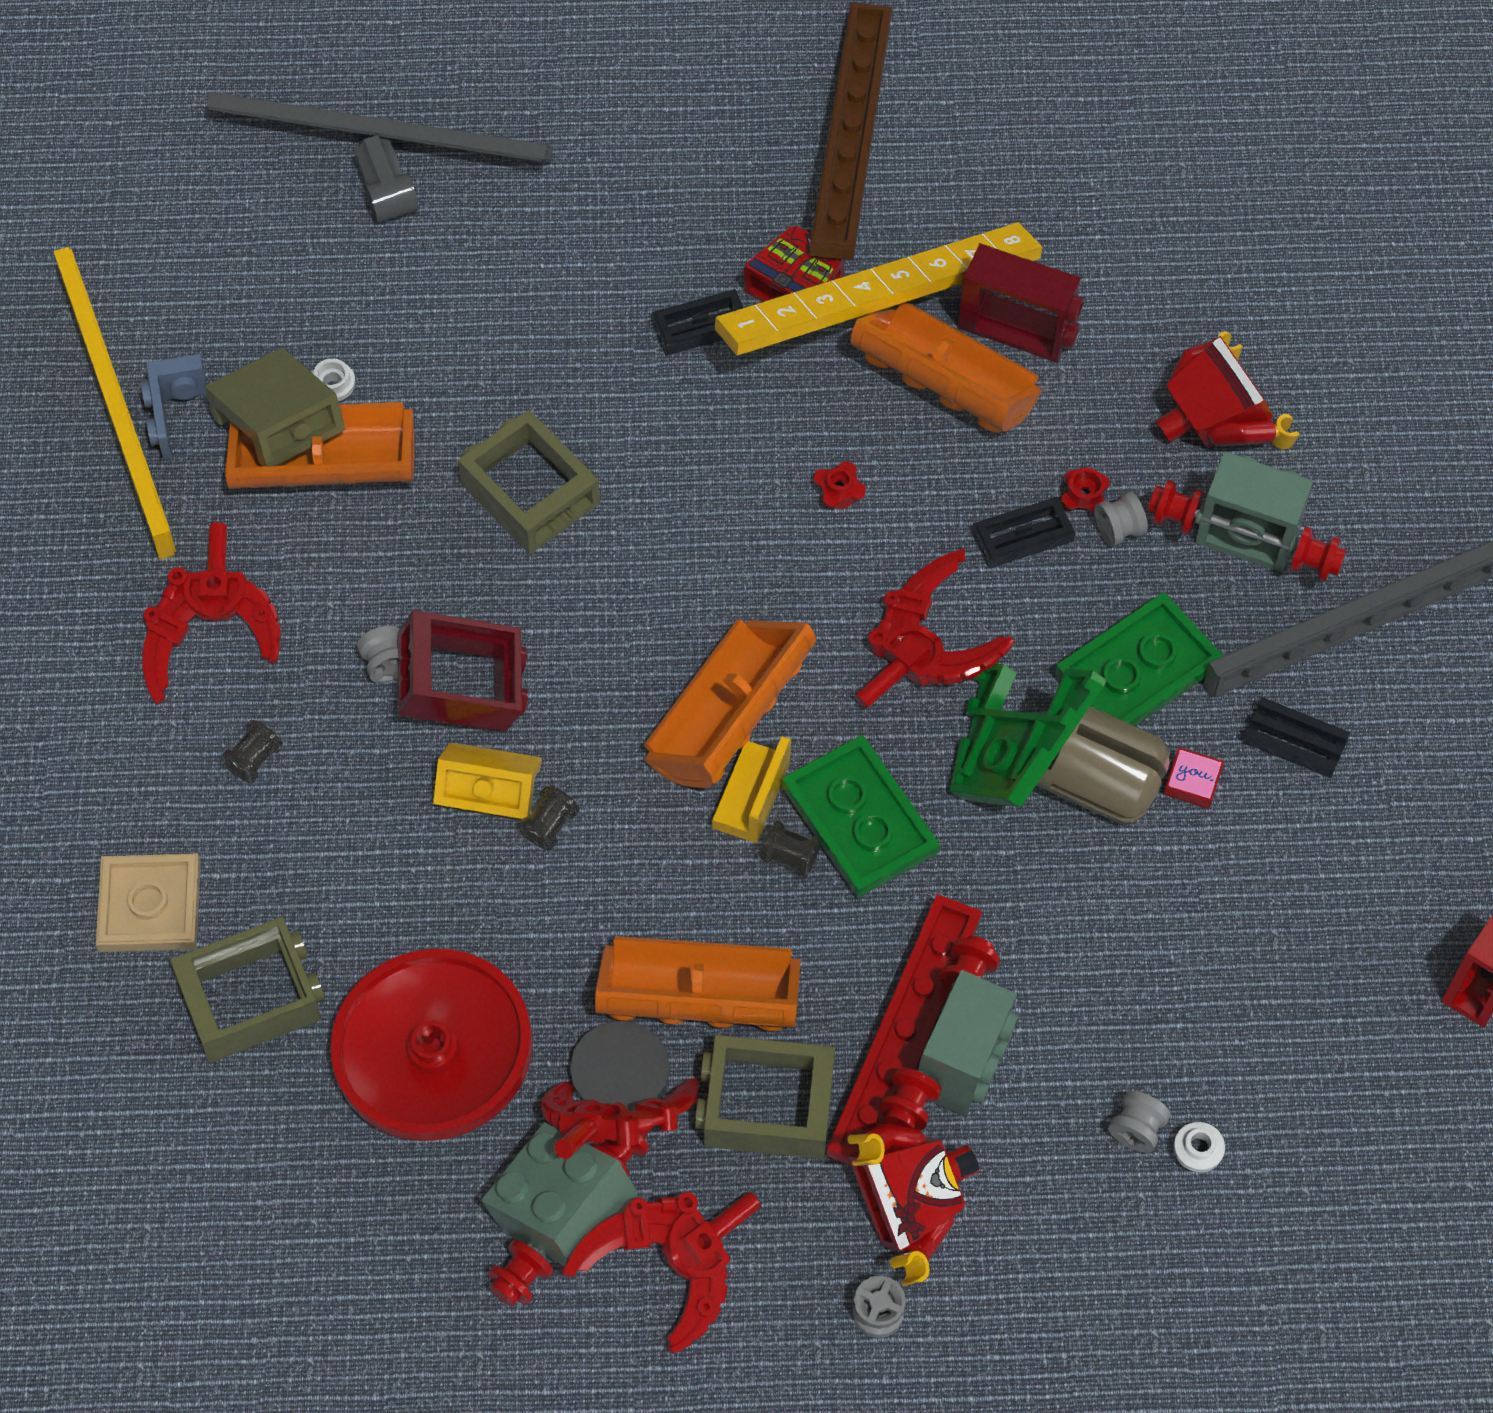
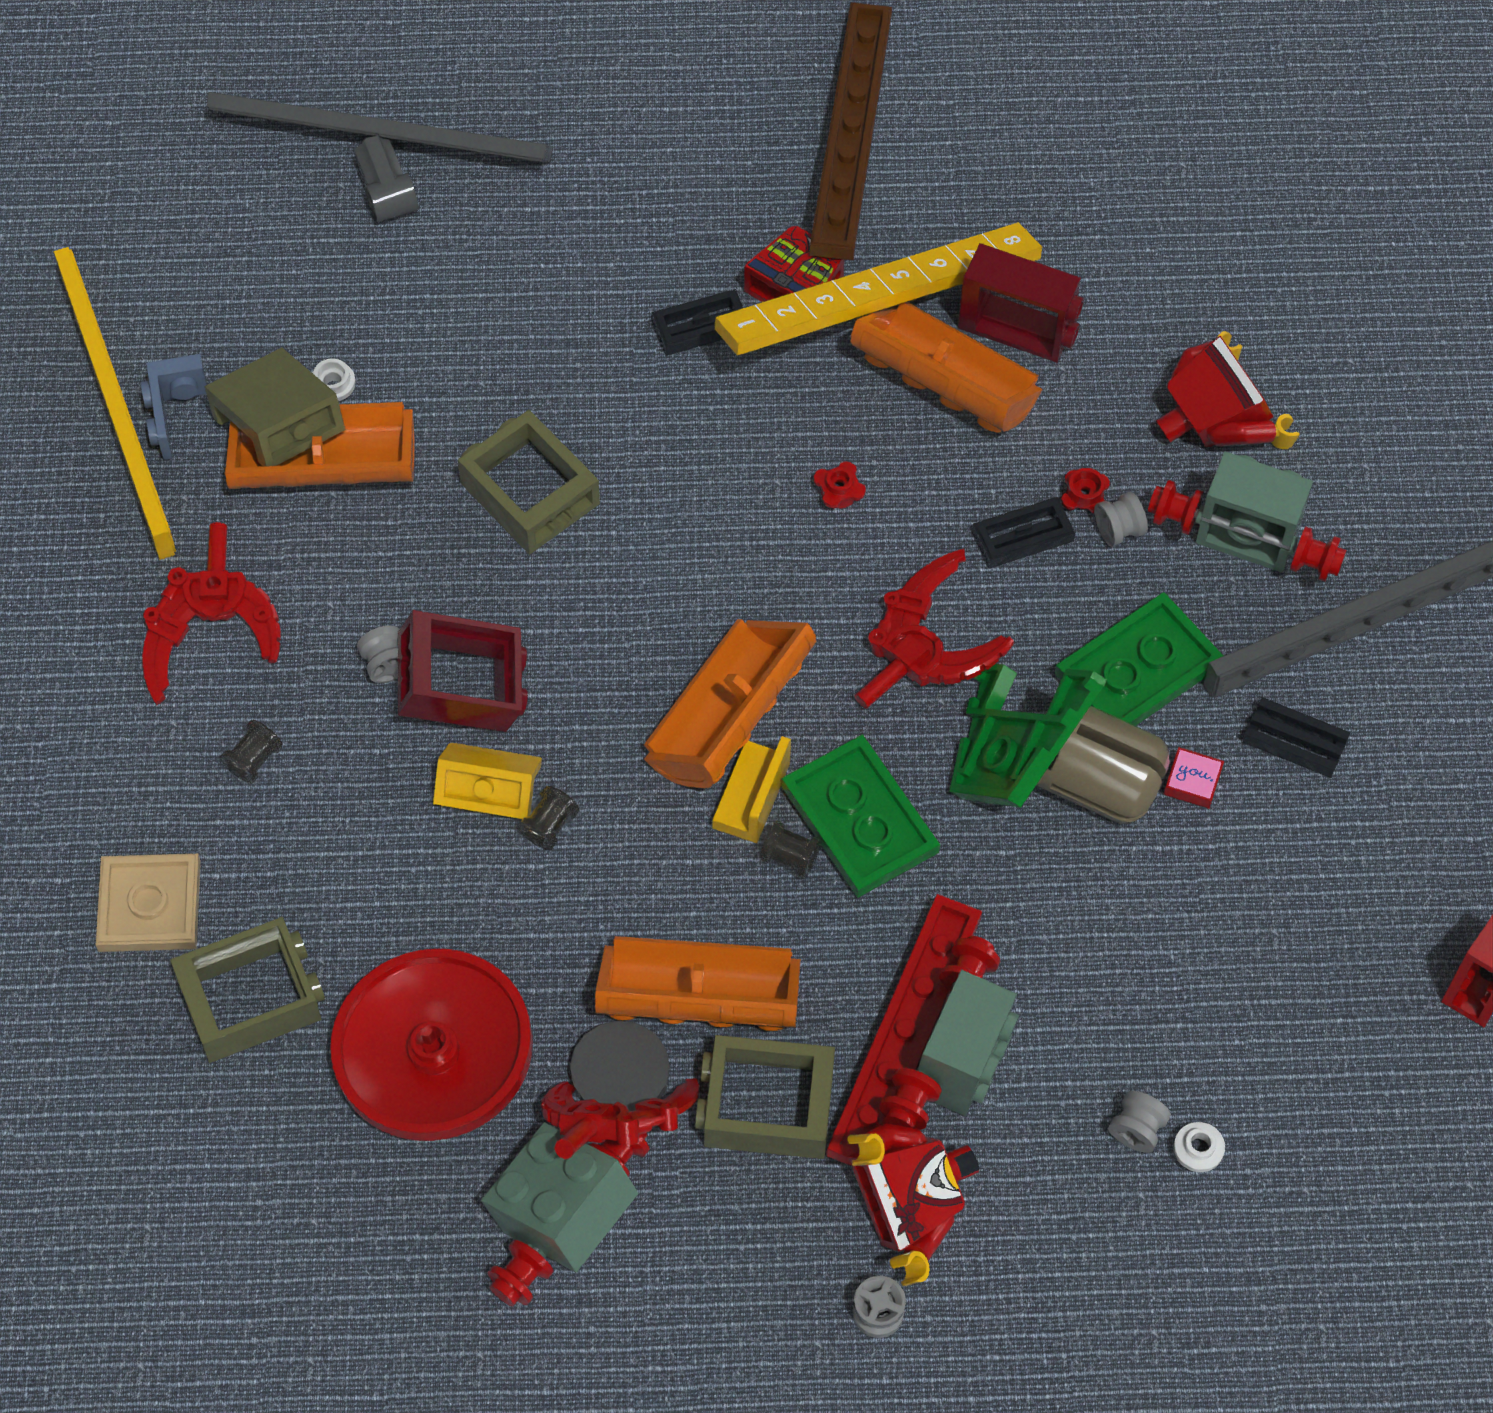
(687, 1243): red bar -> none

